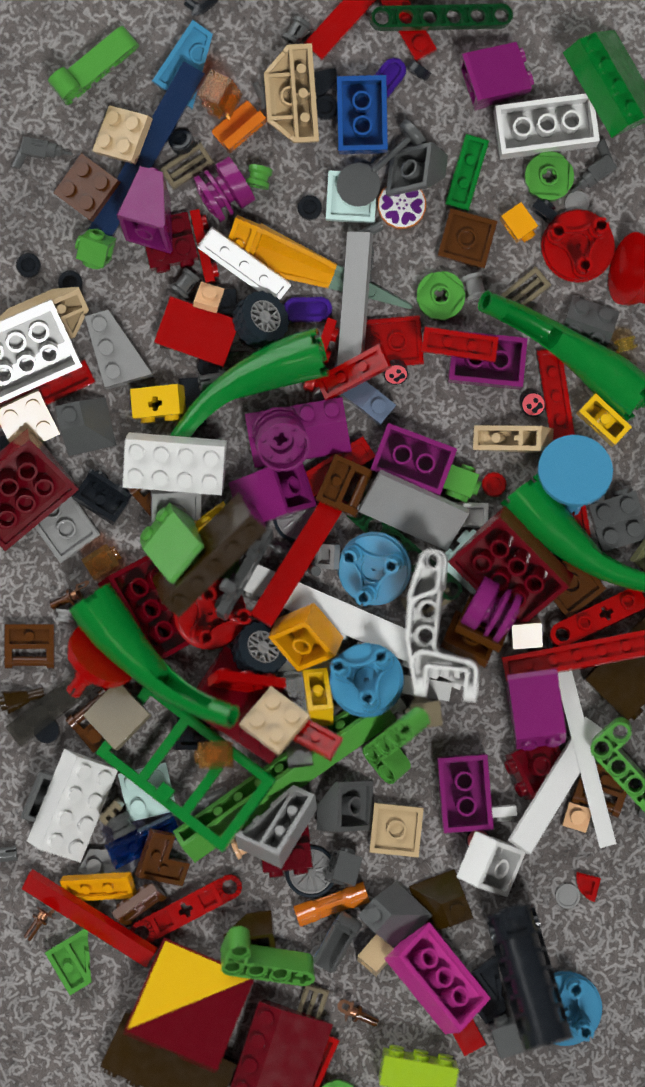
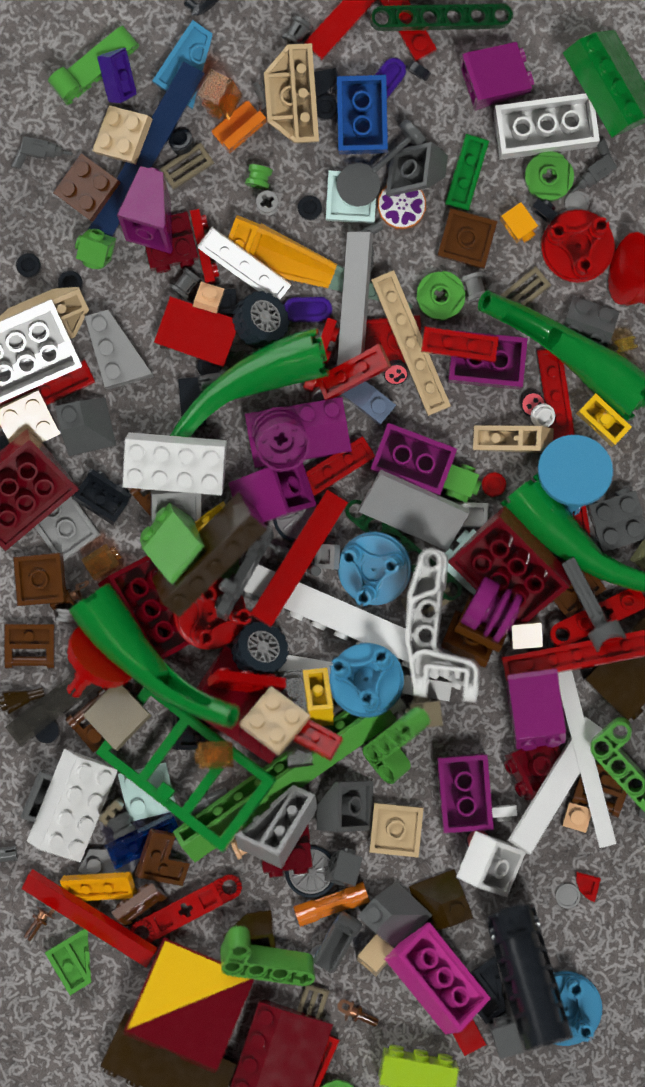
(40, 579): none -> reddish brown plate
(117, 75): none -> dark purple slope
(144, 401): yellow brick -> none
(224, 189): magenta wheel -> none
(269, 195): none -> light grey bush
(306, 637): light orange brick -> none
(337, 482): reddish brown plate -> none
(410, 343): none -> tan plate
(543, 415): none -> white plate
(603, 629): none -> dark grey piece

